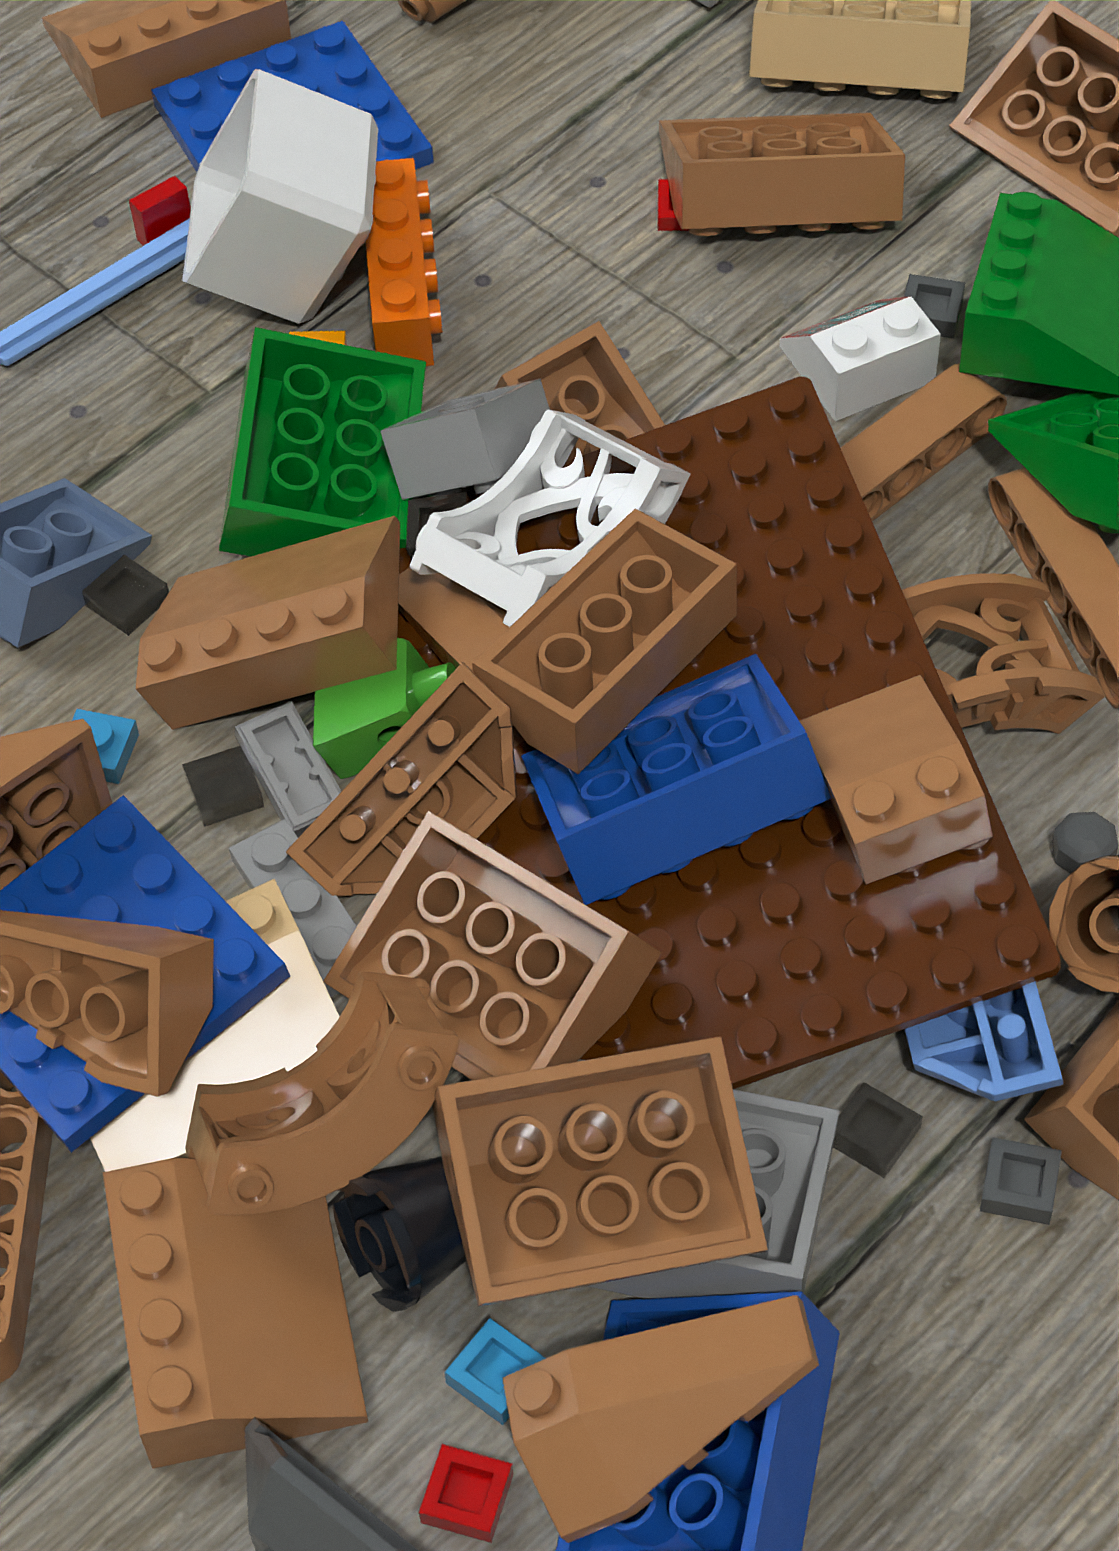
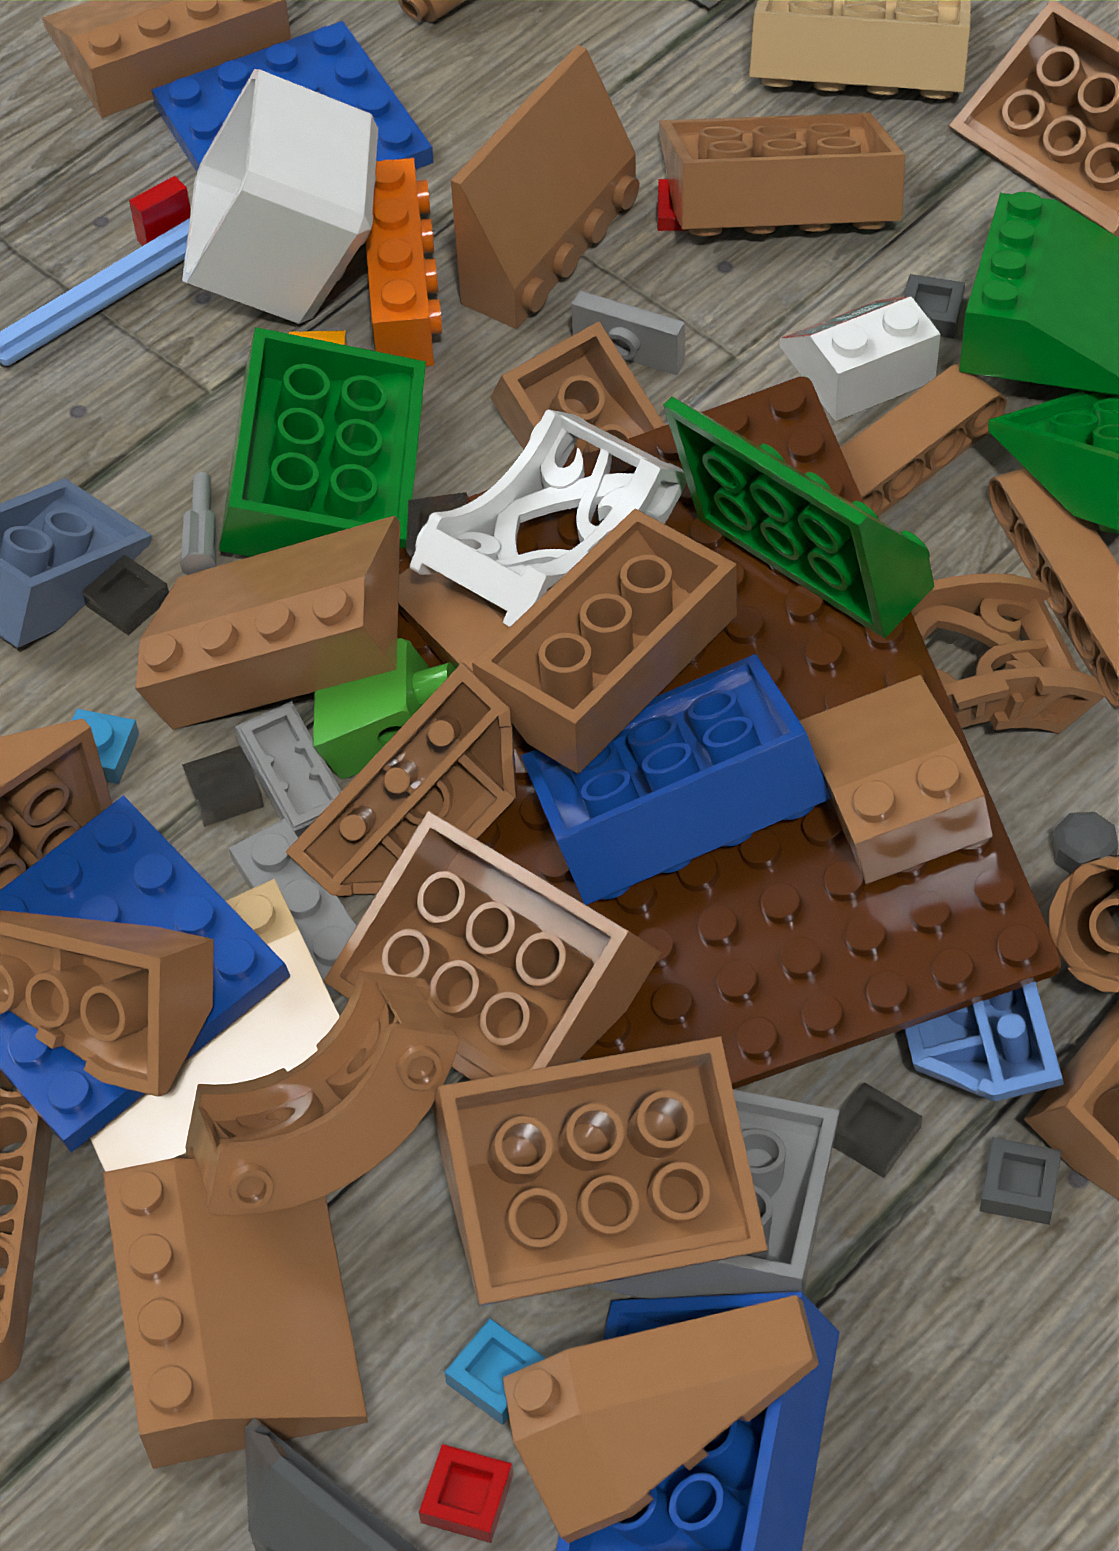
(199, 529): none -> light grey axle
(401, 1230): black cone -> none
(464, 440): light grey brick -> none
(541, 192): none -> medium nougat slope
(636, 333): none -> light grey plate
(800, 523): none -> green slope

